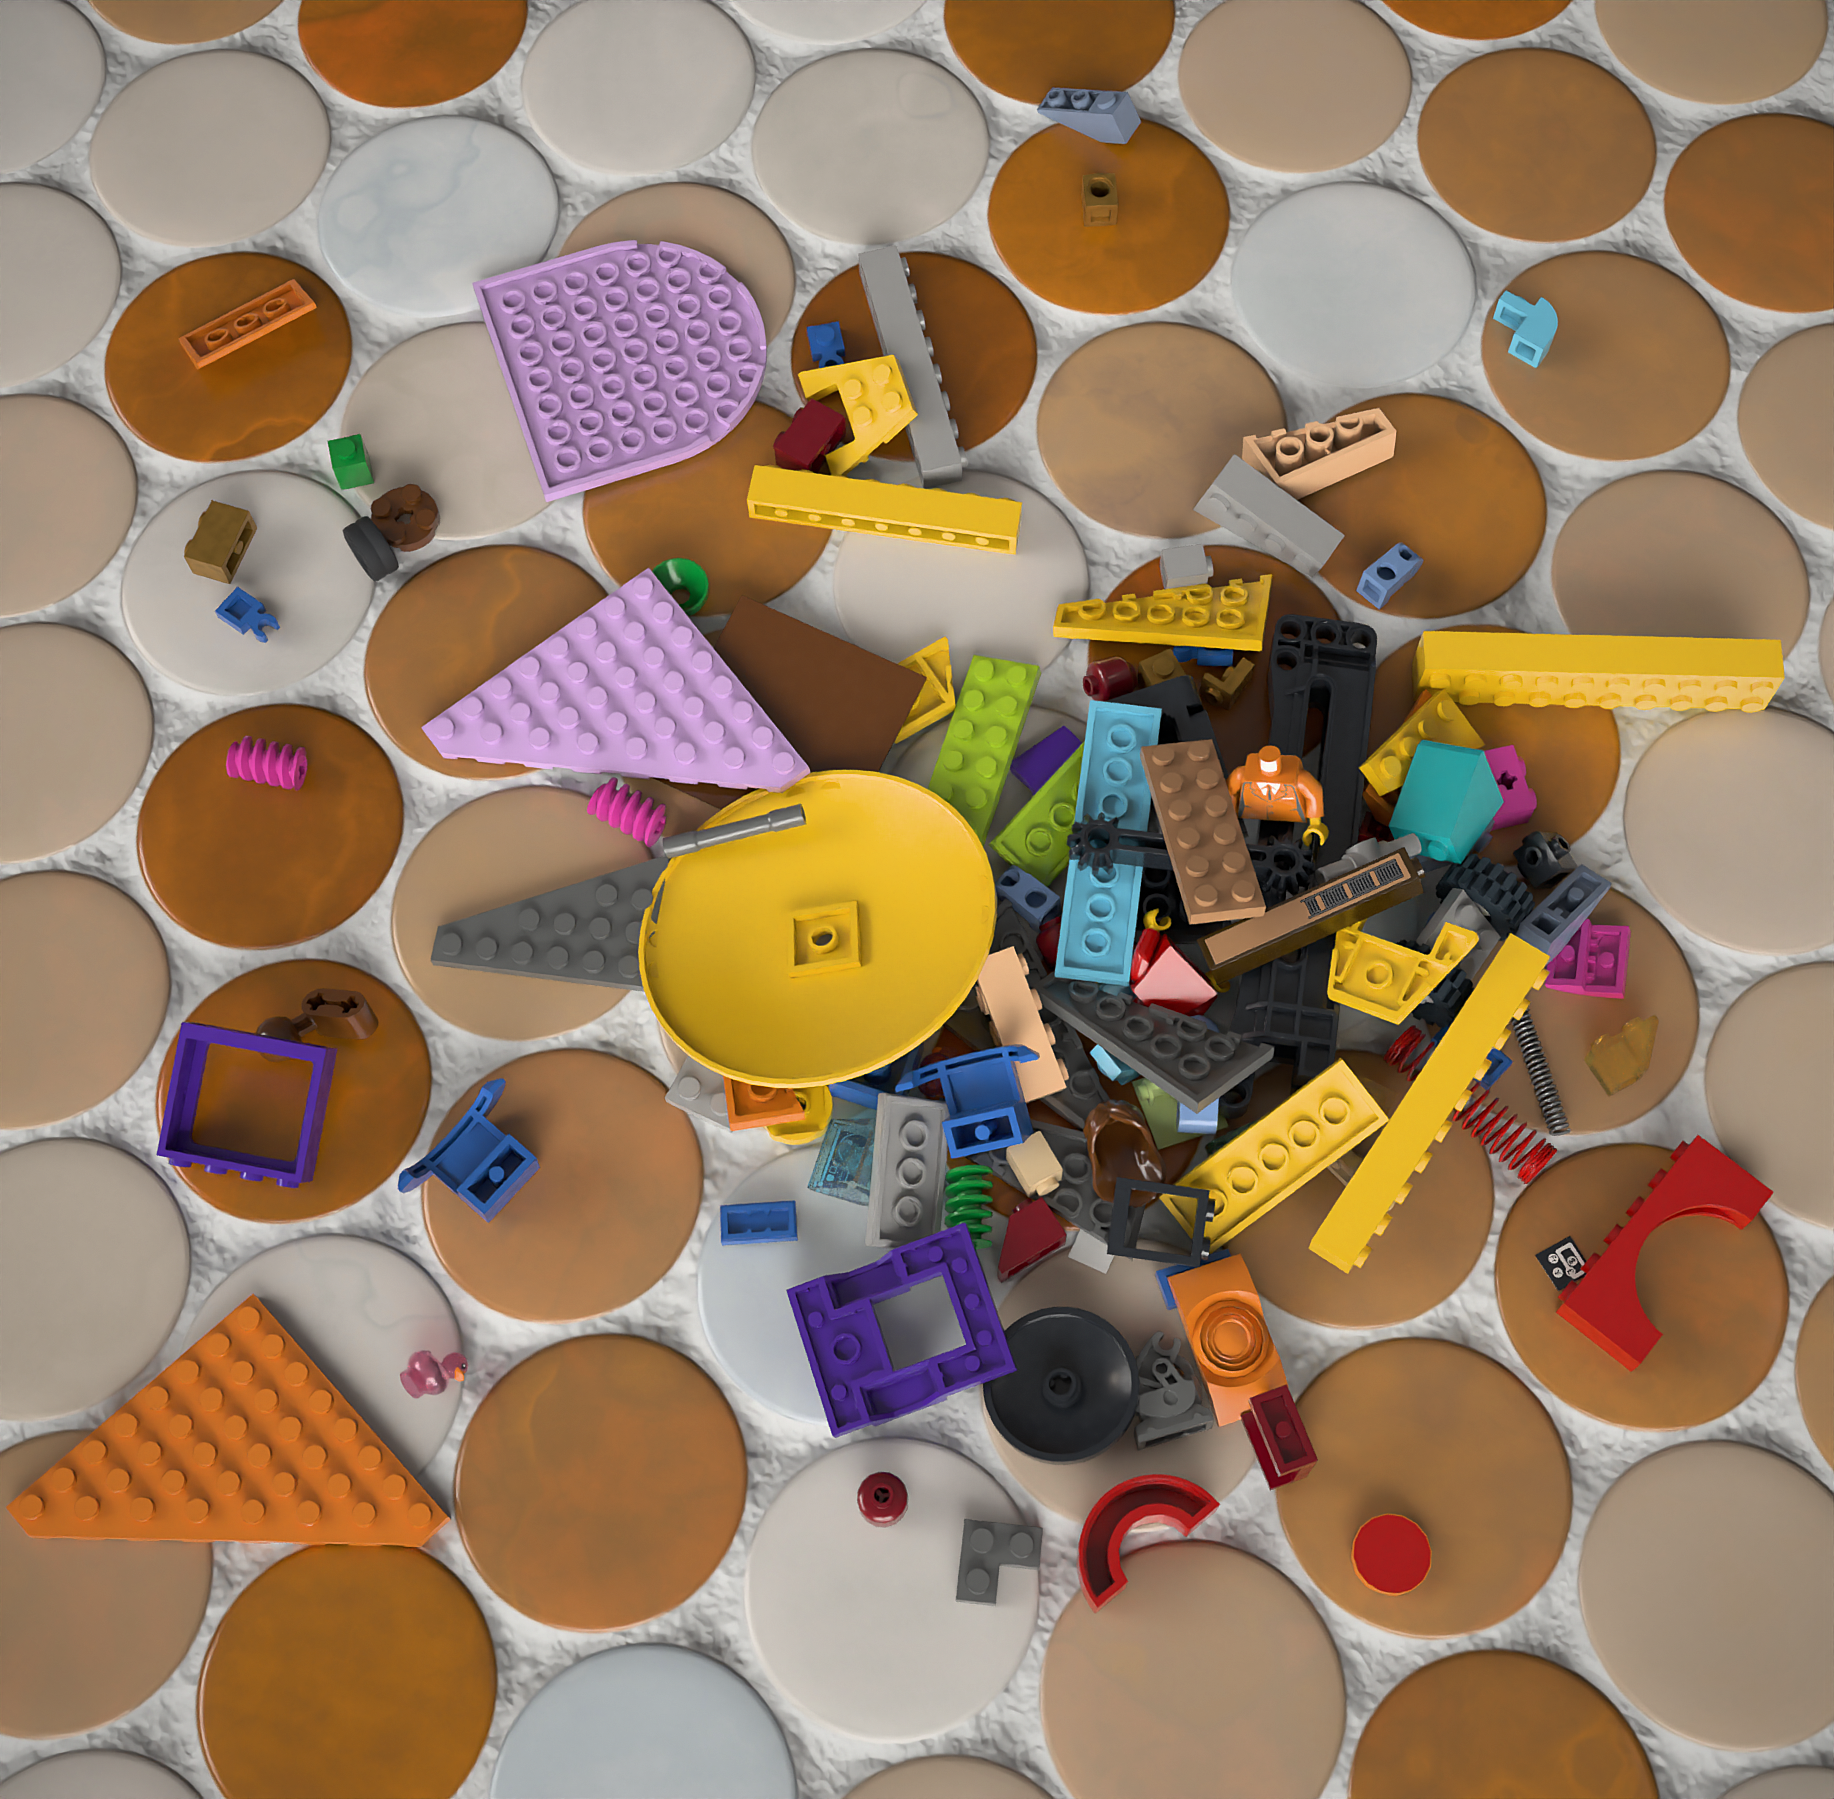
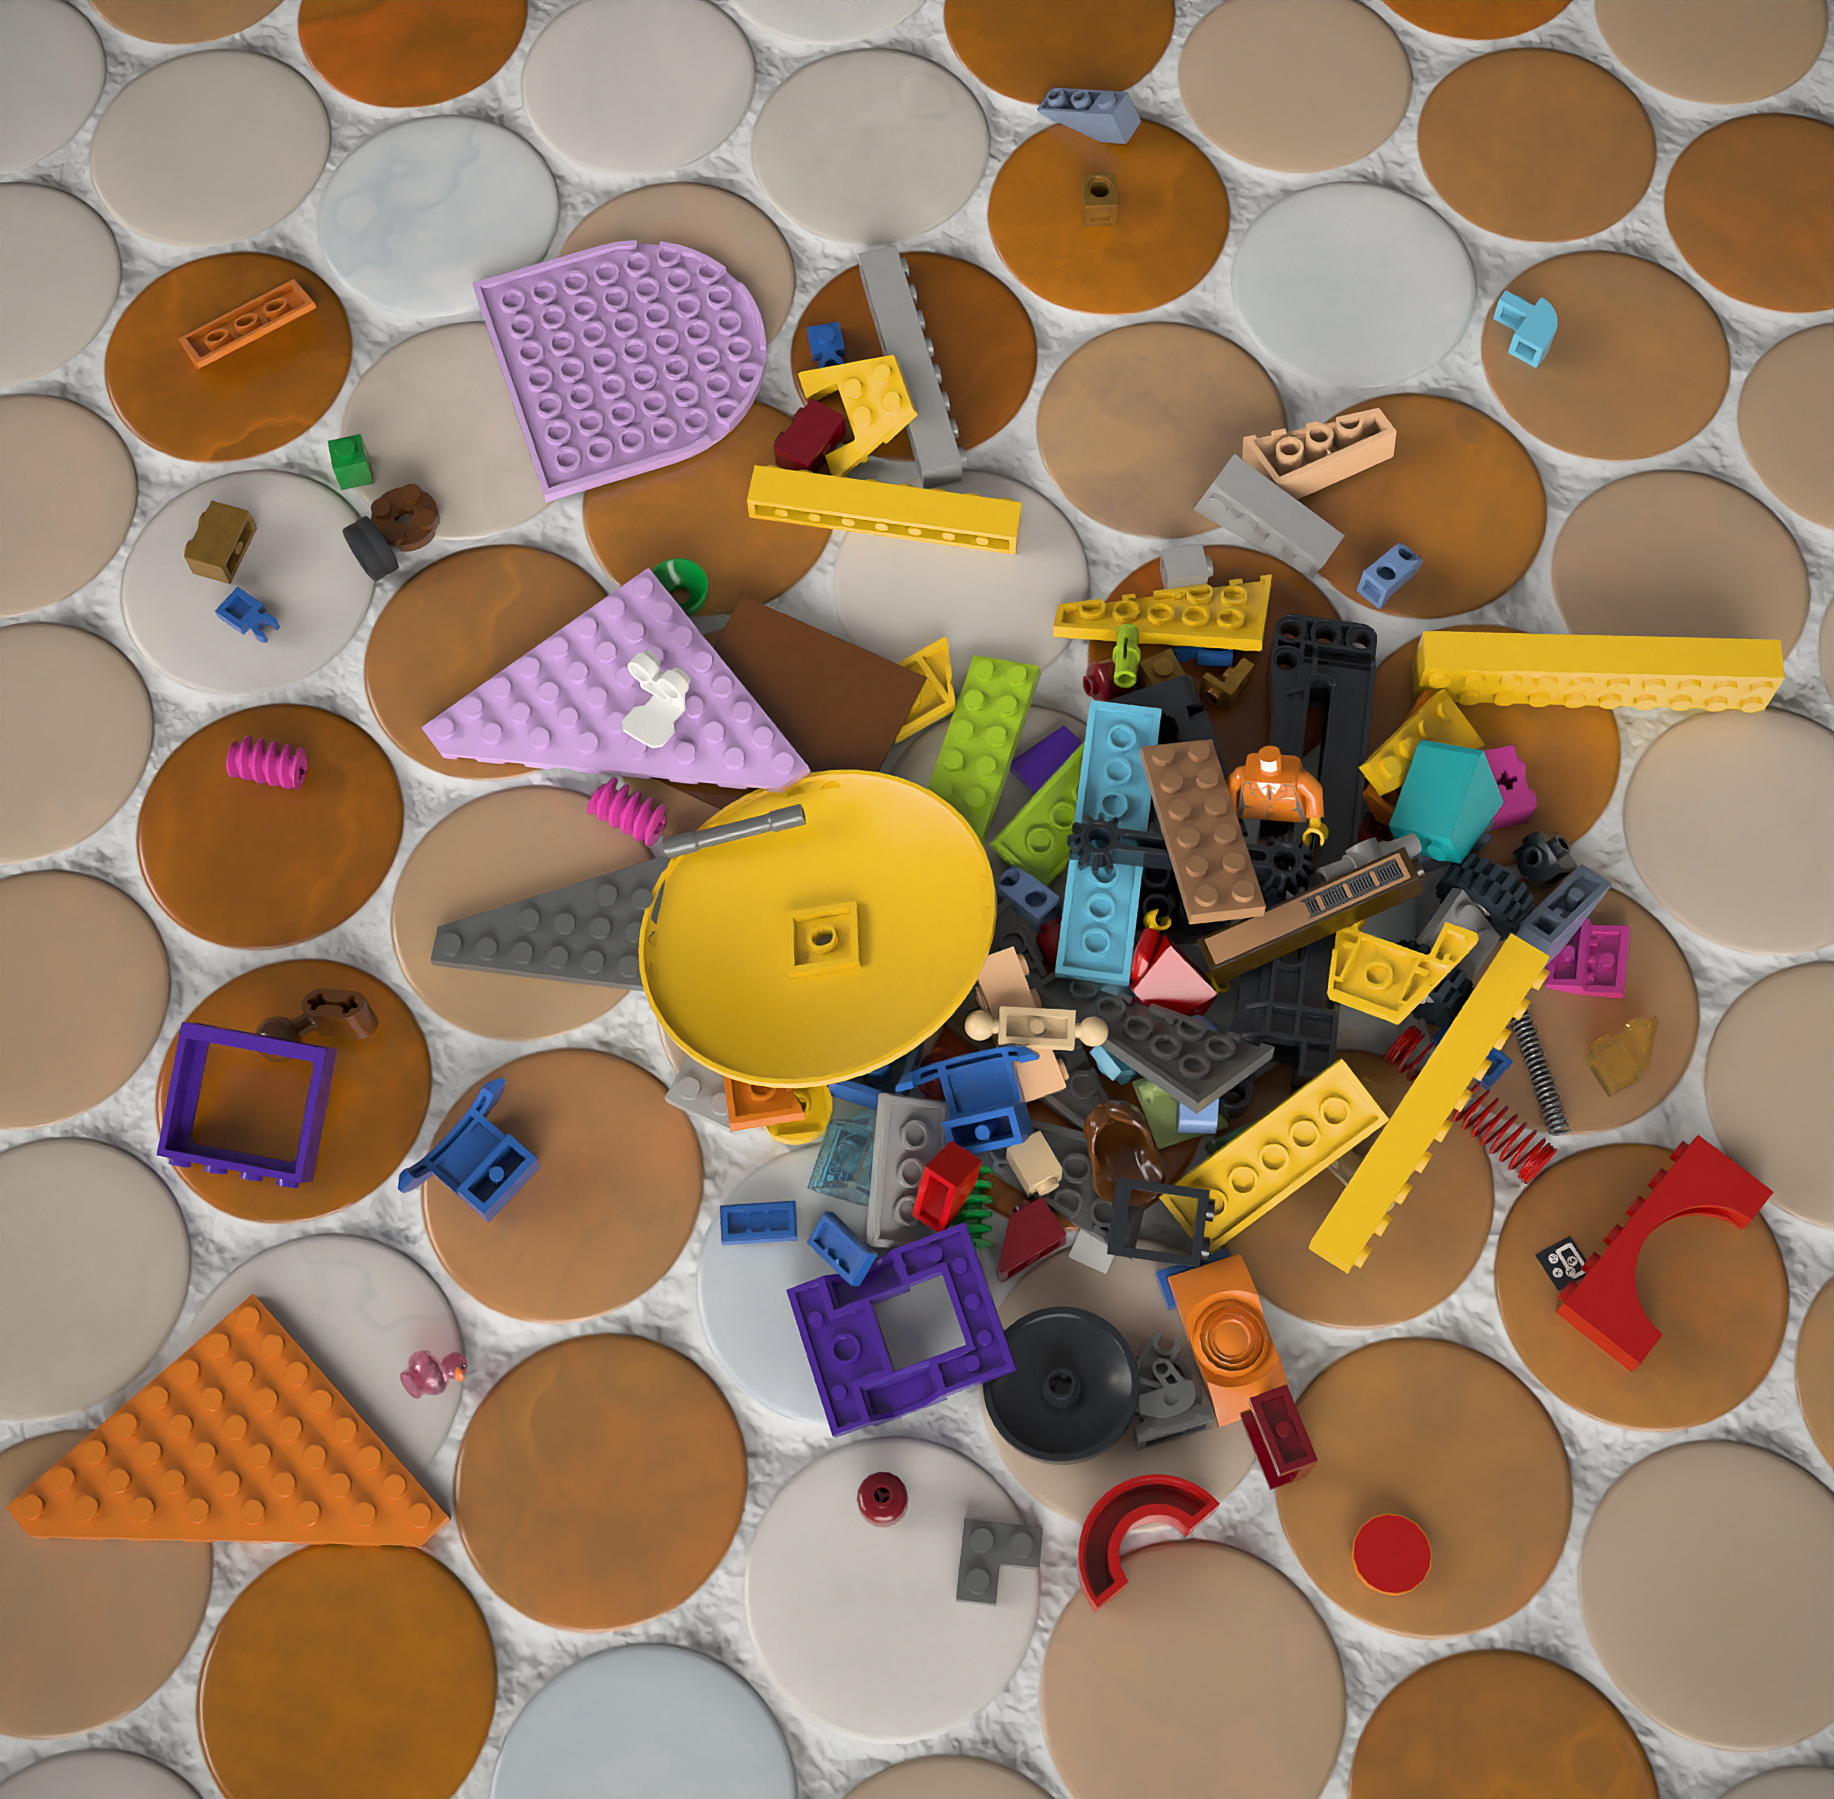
(655, 720): none -> white piece
(842, 1248): none -> blue plate
(946, 1186): none -> red slope
(1036, 1028): none -> tan plate
(1126, 667): none -> lime pin

